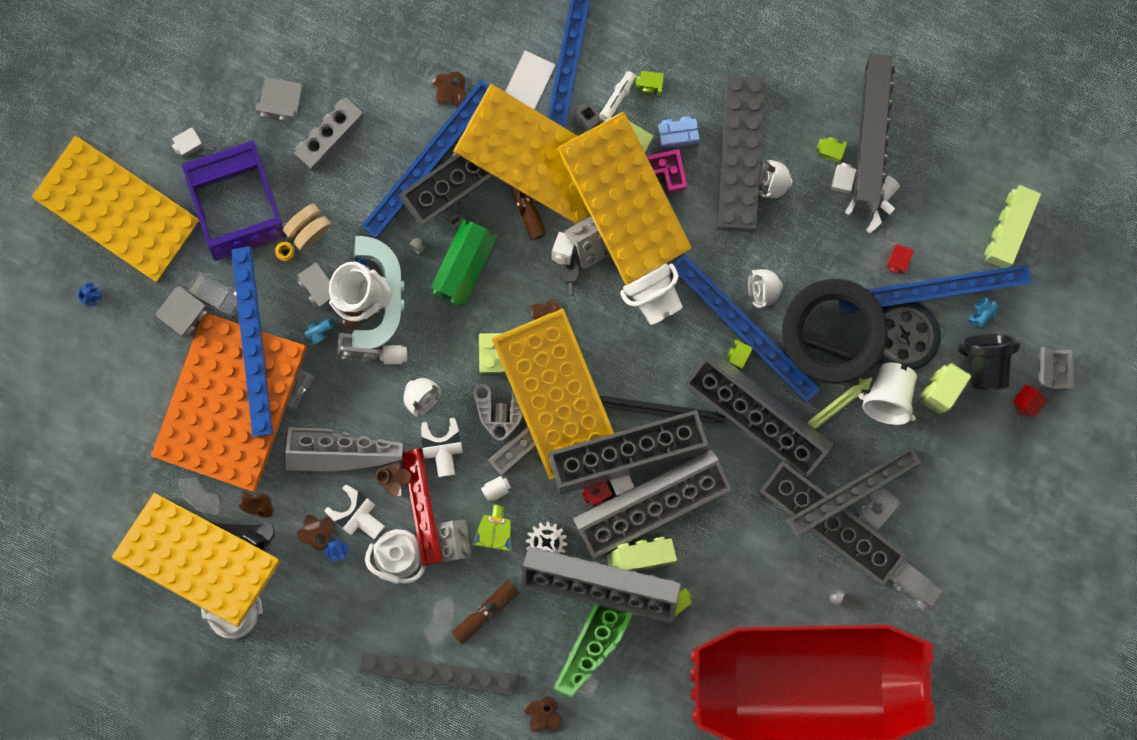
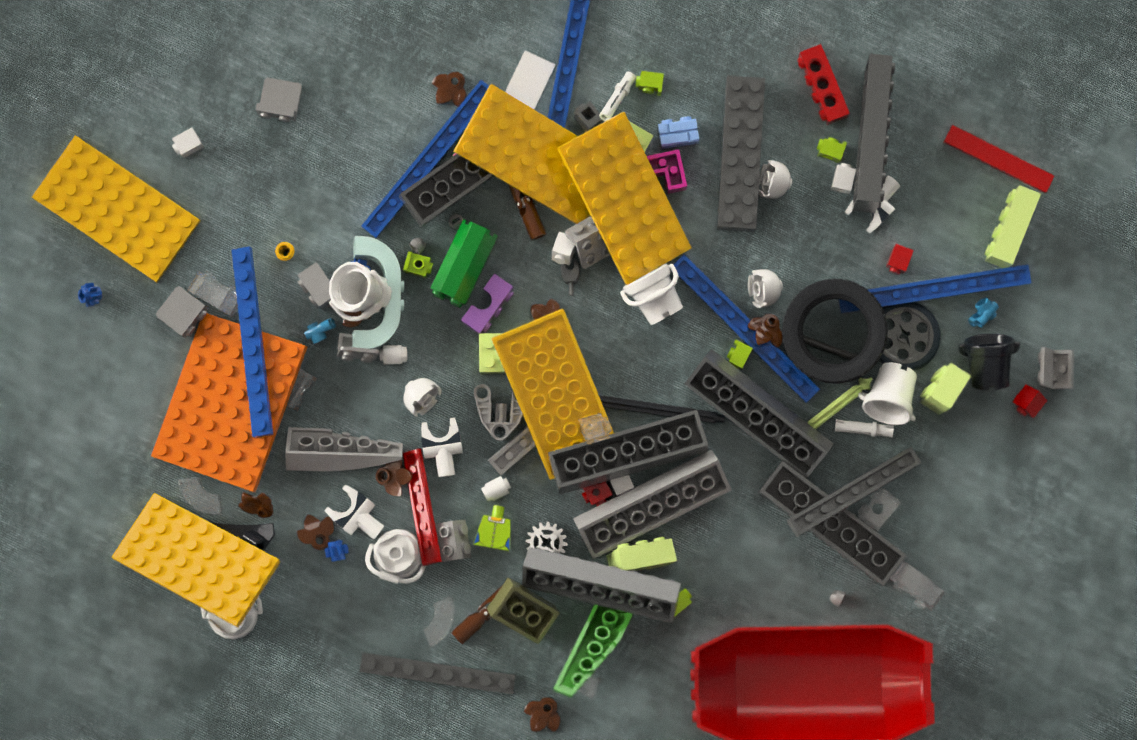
(221, 167): dark purple window -> none
(307, 227): tan wheel -> none
(340, 131): light grey brick -> none
(410, 267): none -> lime brick
(480, 319): none -> medium lavender arch
(523, 610): none -> olive brick
(595, 428): none -> clear brick
(765, 331): none -> reddish brown plate
(817, 56): none -> red brick
(864, 428): none -> white pin
(998, 159): none -> red tile

